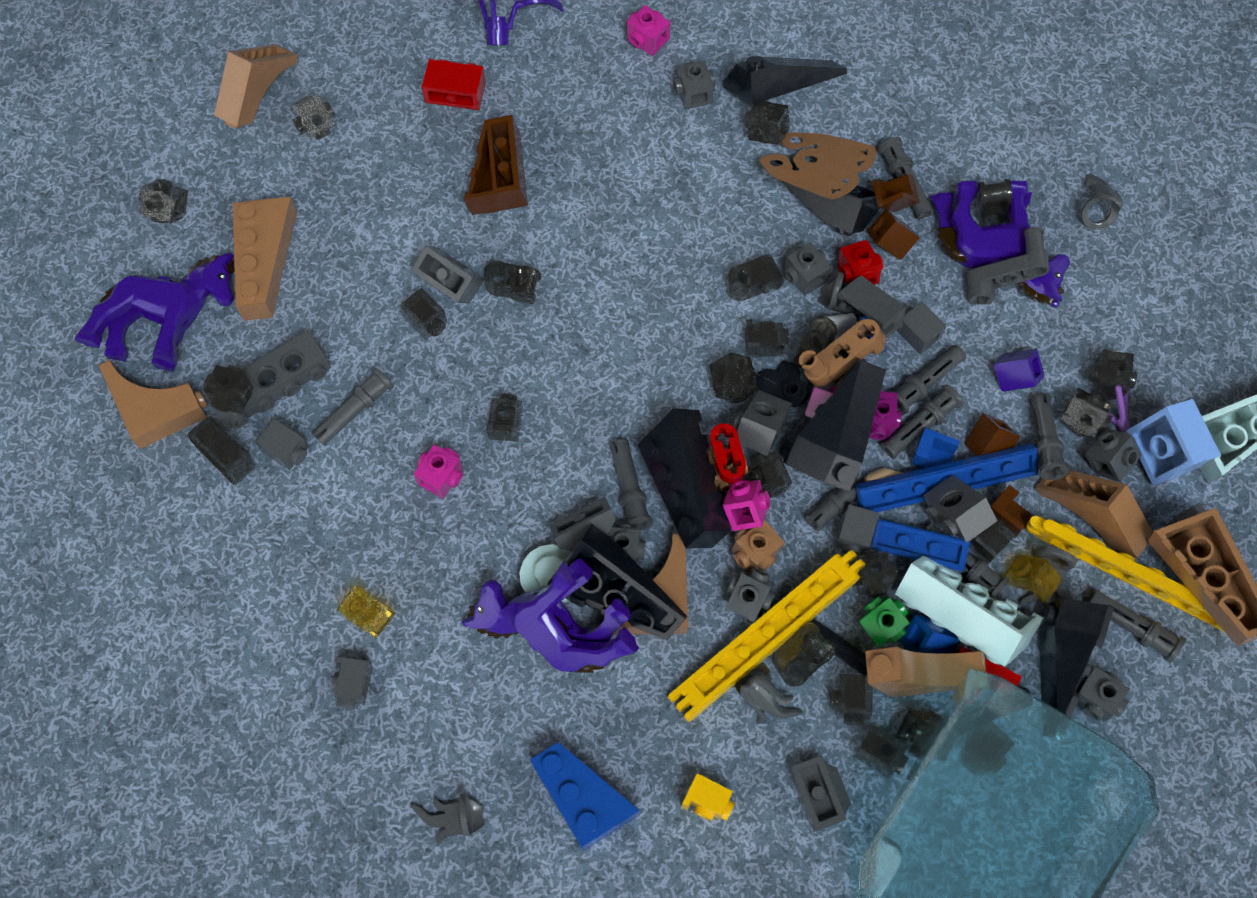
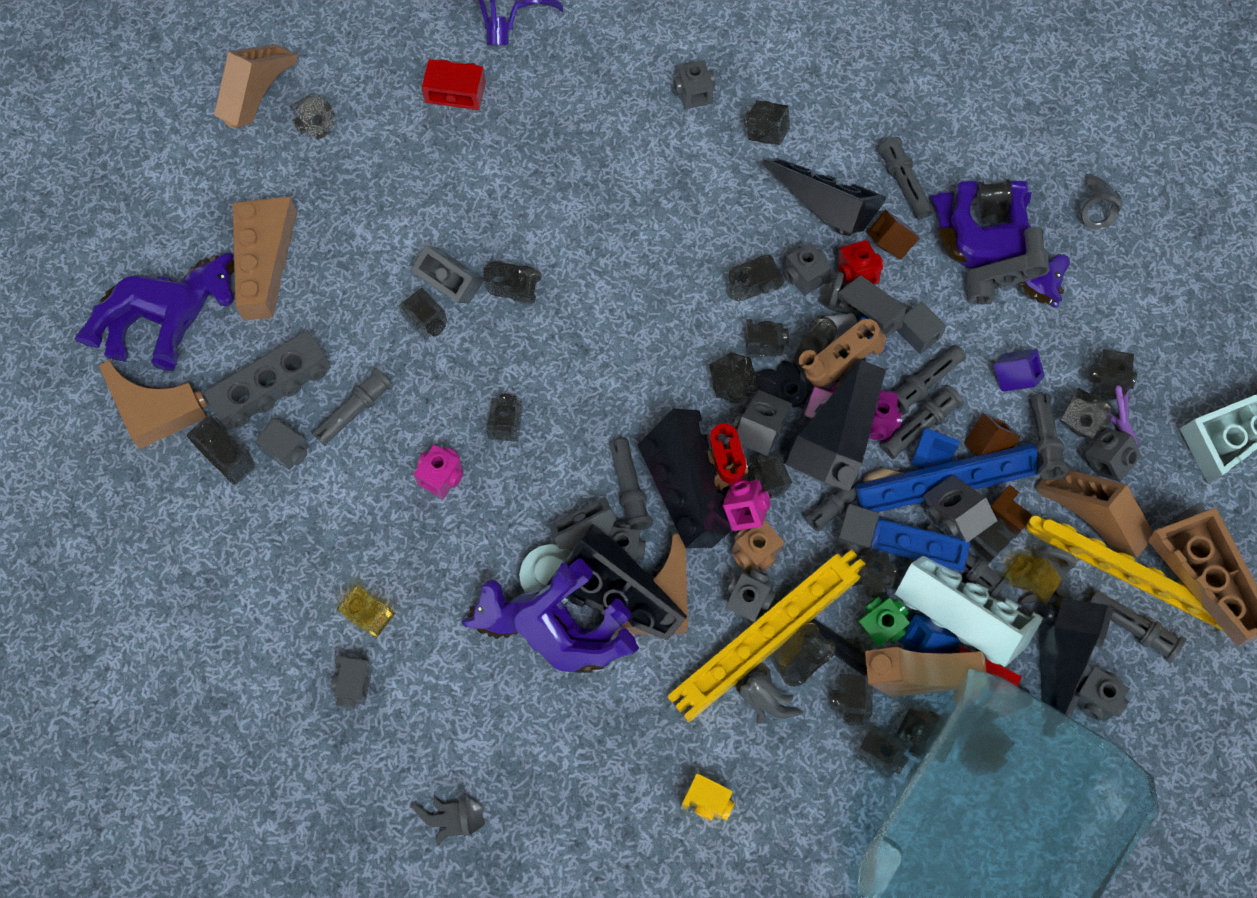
(163, 201): clear smoke brick -> none
(228, 389): clear smoke brick -> none
(499, 169): reddish brown wedge -> none
(582, 797): blue wedge -> none
(648, 30): dark pink brick -> none
(771, 77): black wedge -> none
(820, 792): dark grey slope -> none
(835, 162): medium nougat piece -> none
(896, 193): reddish brown panel -> none
(1174, 442): light blue brick -> none

